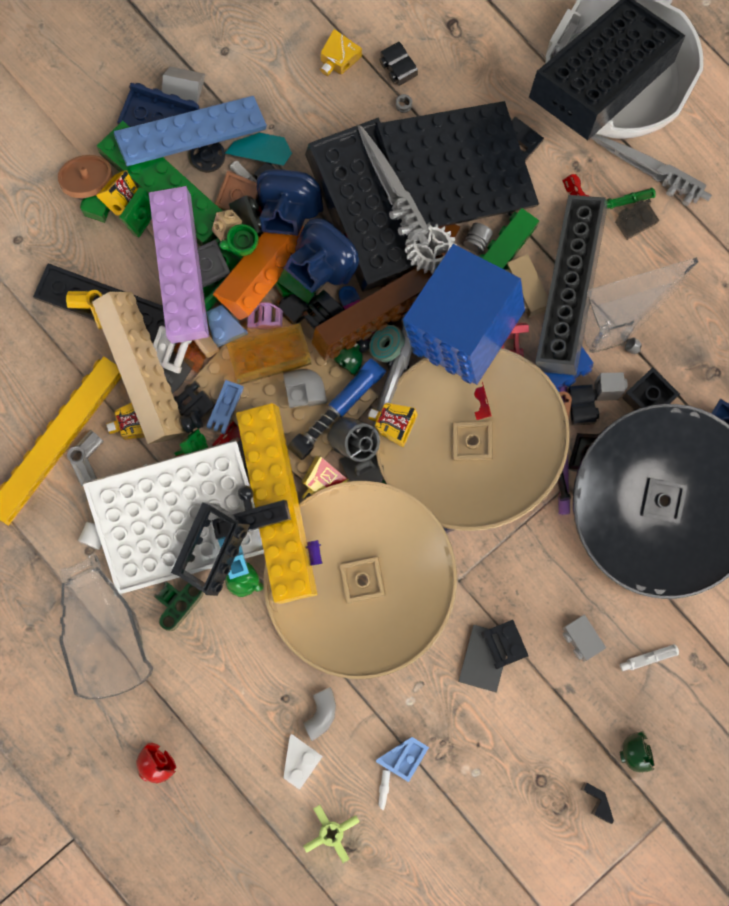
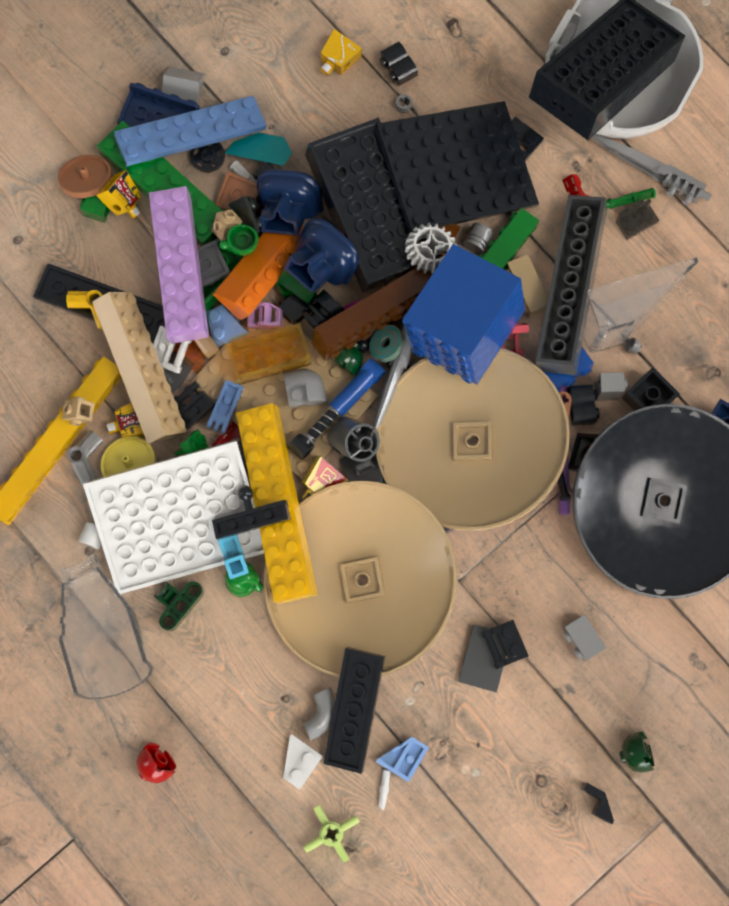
(78, 411): none -> tan brick
(127, 455): none -> light yellow piece
(137, 213): green plate -> none
(191, 421): black wheel -> none
(226, 554): black window -> none
(314, 552): dark purple pin -> none
(348, 295): blue tile -> none
(354, 710): none -> black plate
(394, 422): torso -> none
(402, 202): light grey piece -> none
(483, 412): red piece -> none
(649, 658): white piece -> none

